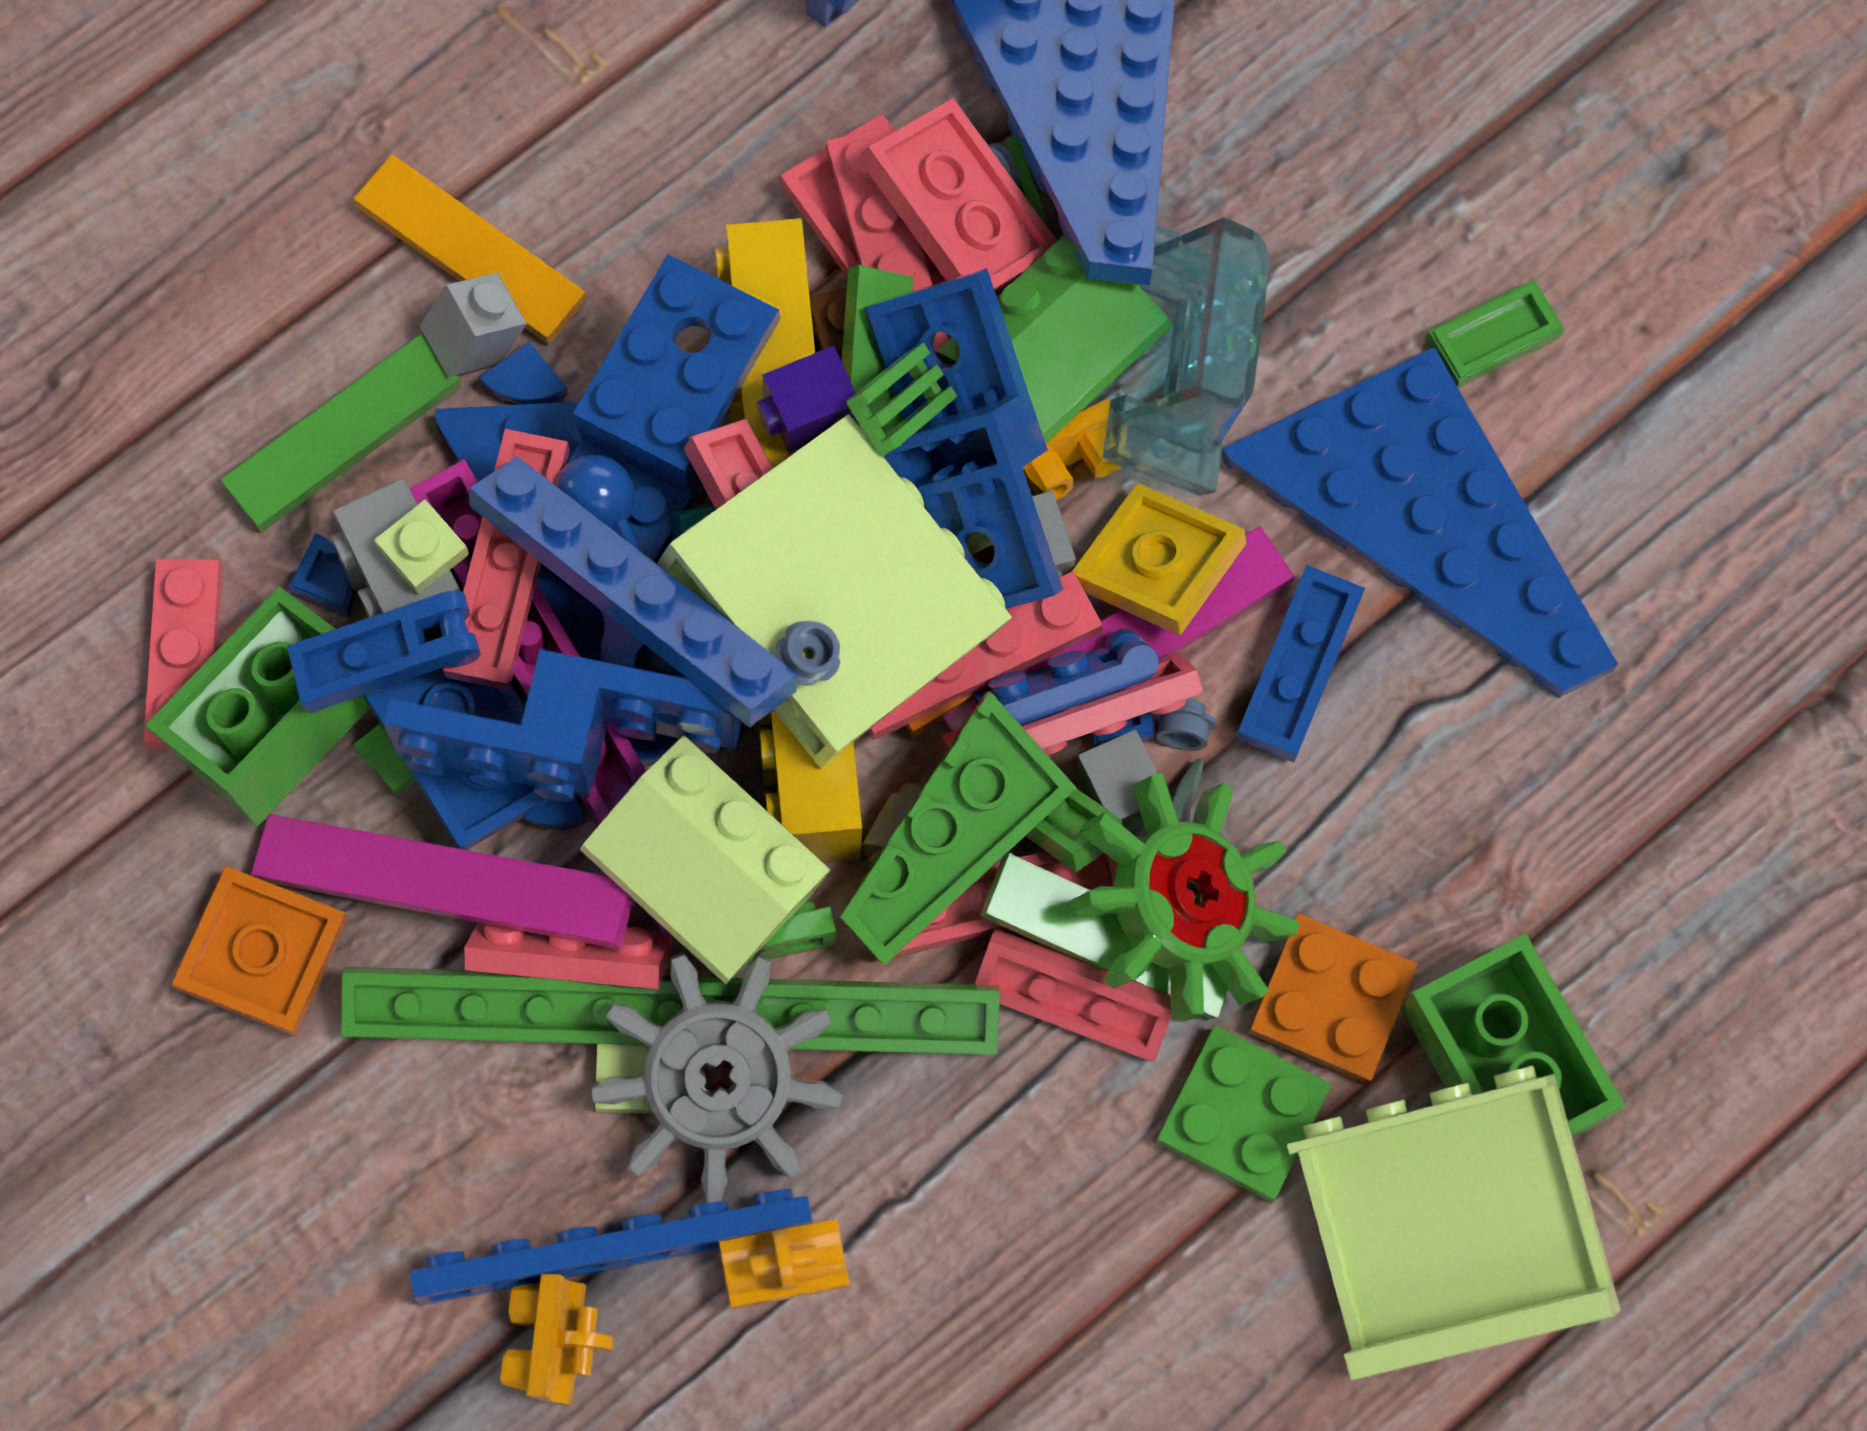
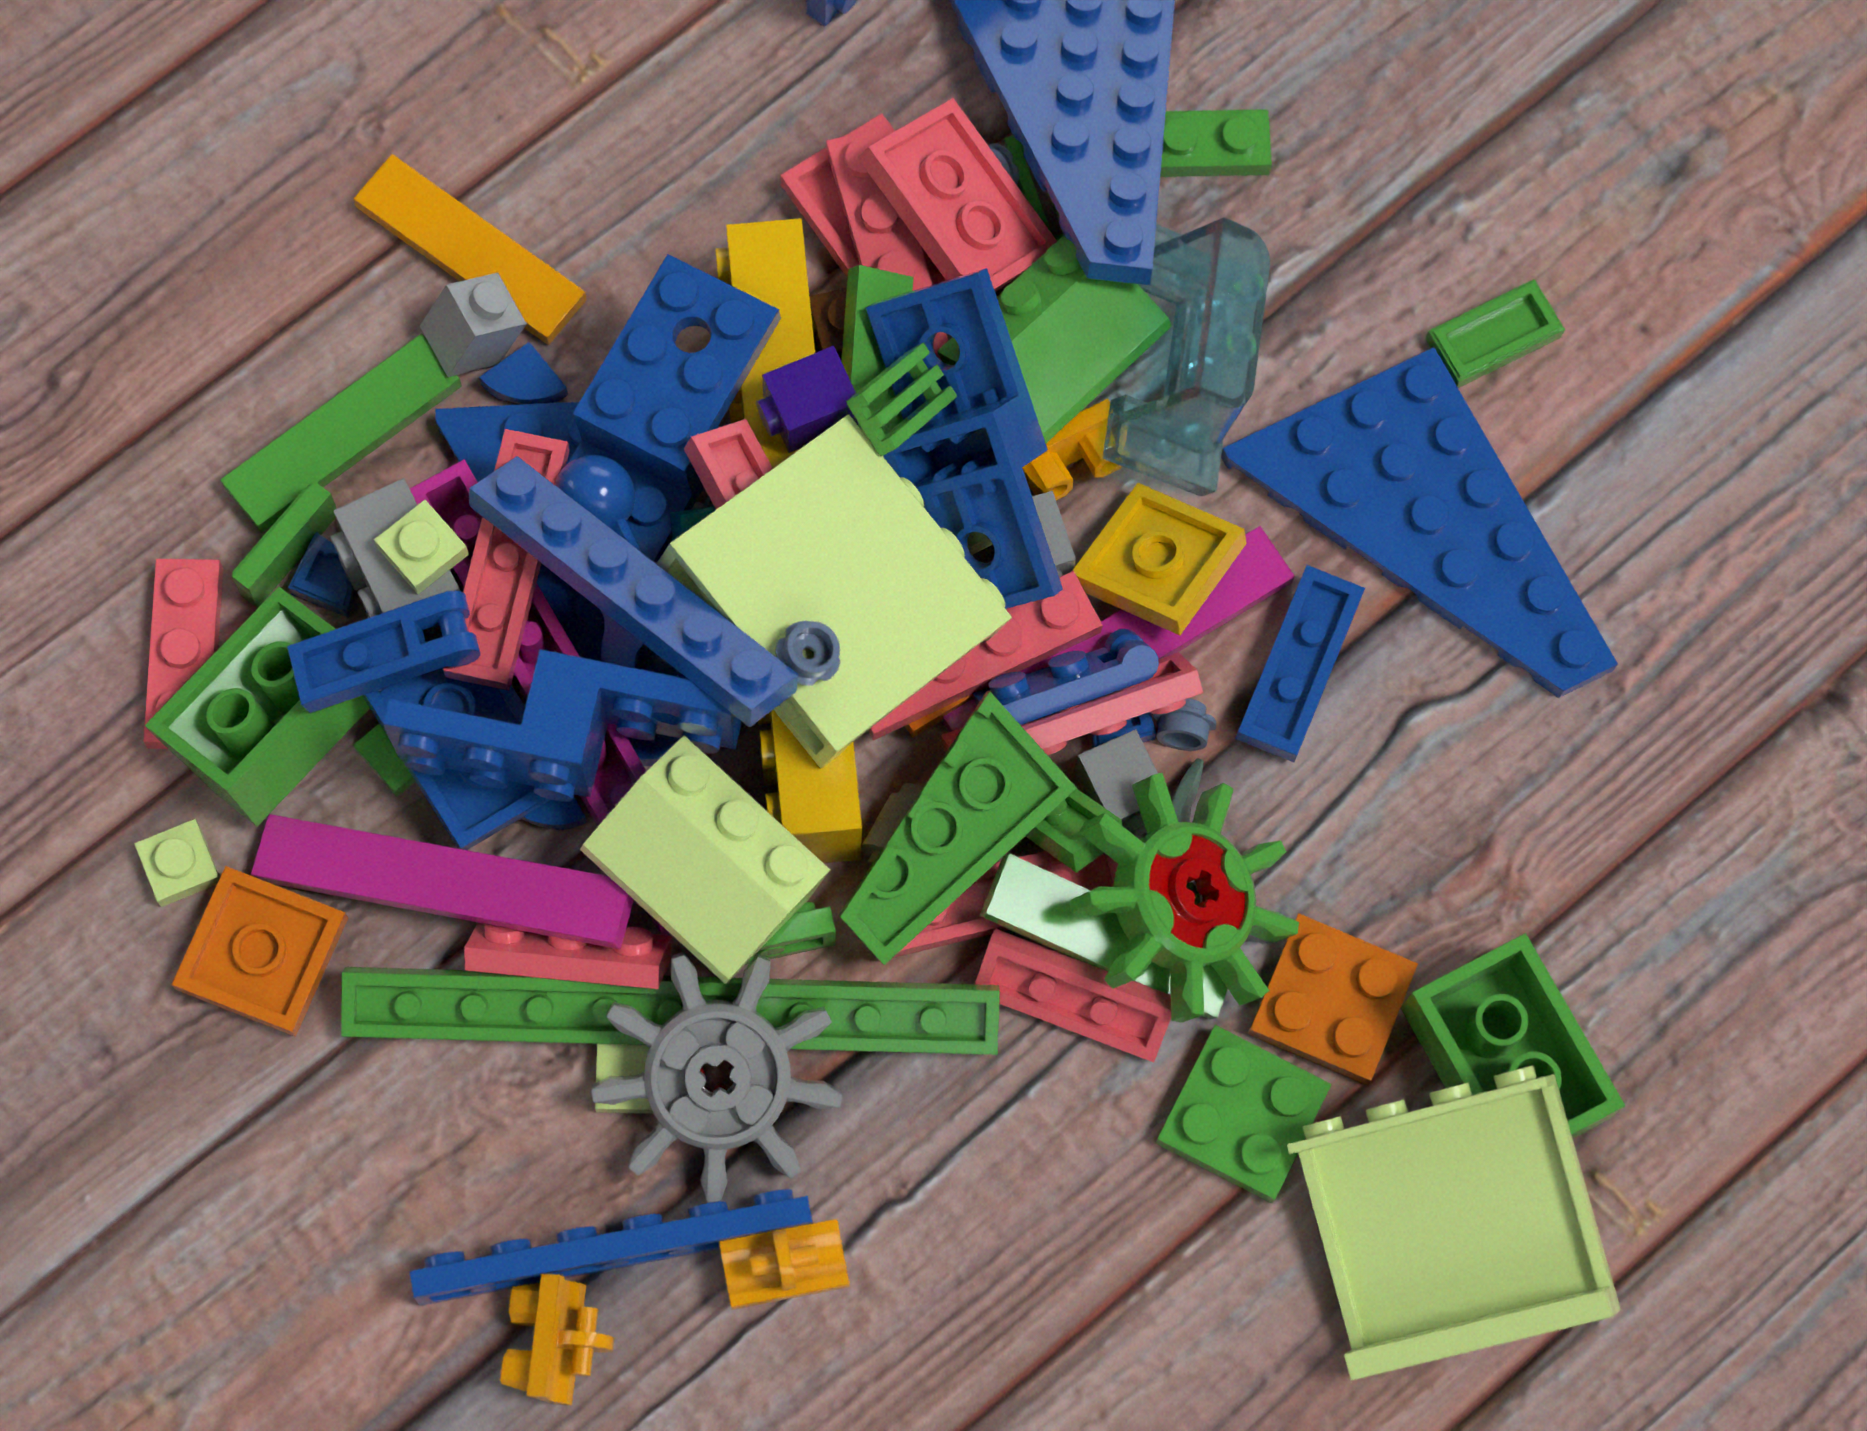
(178, 862): none -> yellowish green plate
(284, 544): none -> bright green tile
(1216, 143): none -> bright green plate

